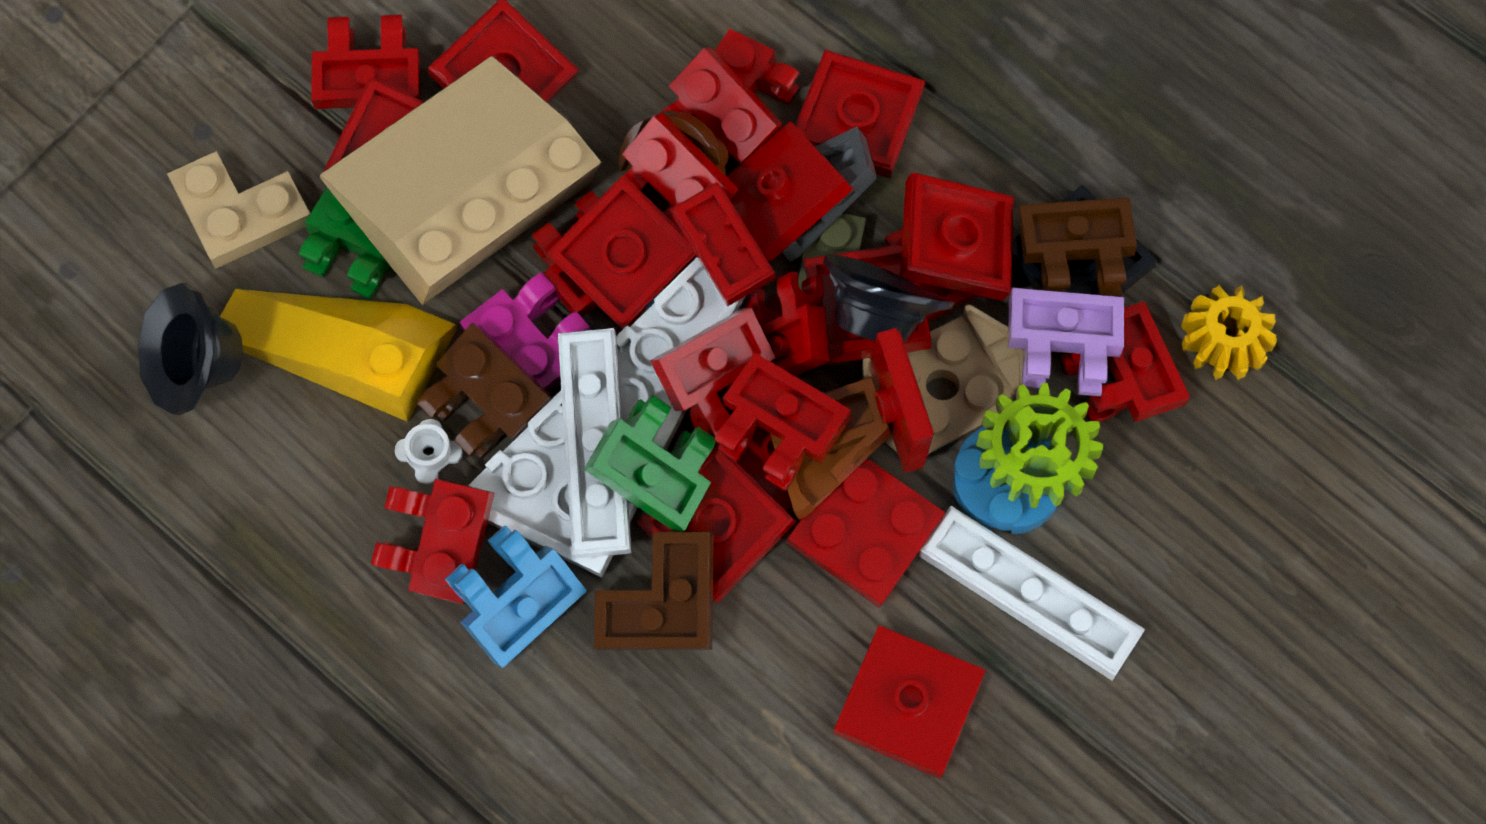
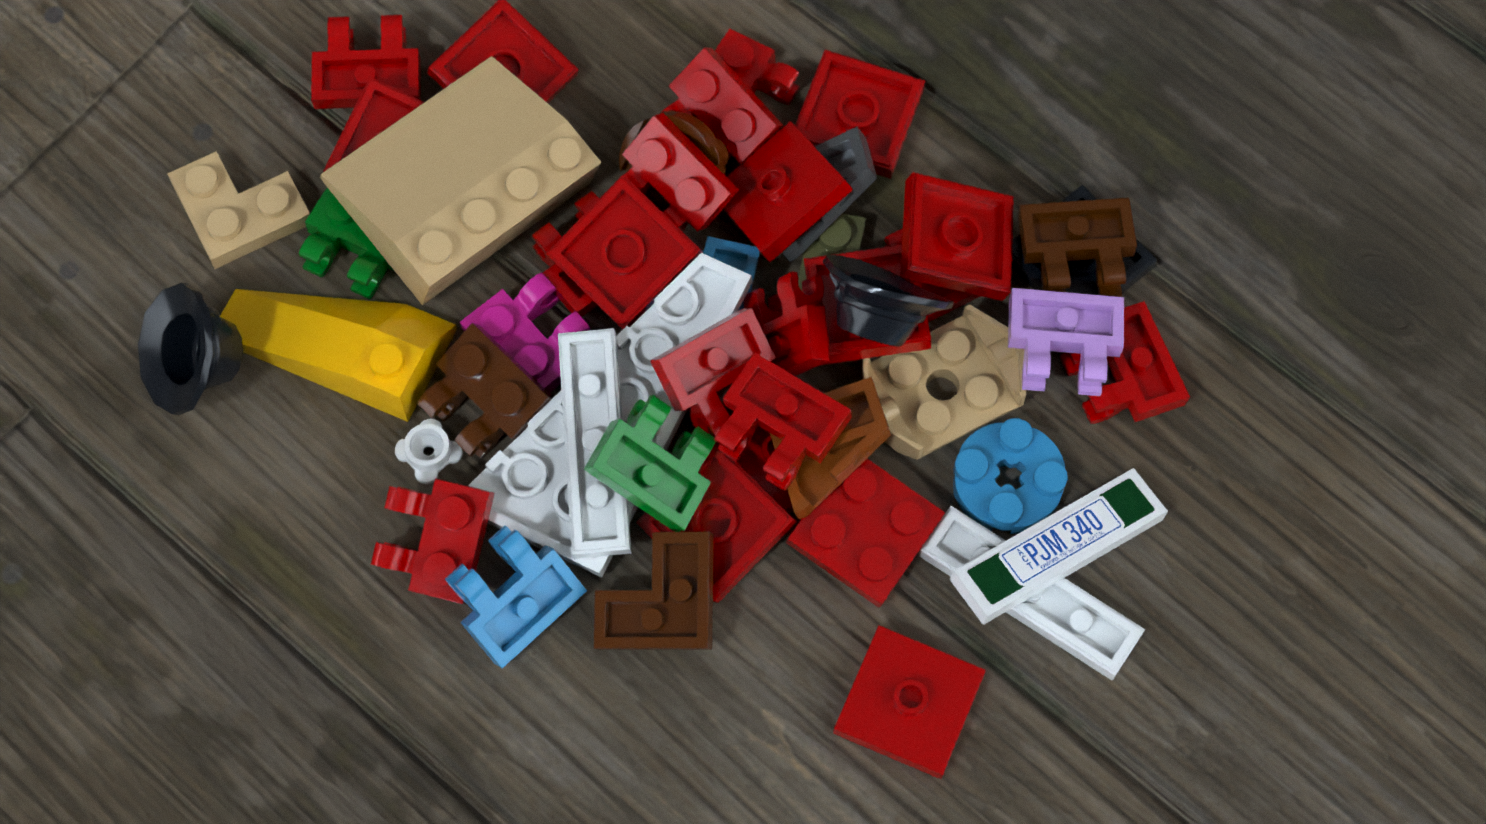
(722, 244): red plate -> none
(900, 400): red plate -> none
(1039, 420): lime gear -> none
(1058, 546): none -> tile
(1249, 336): yellow gear -> none

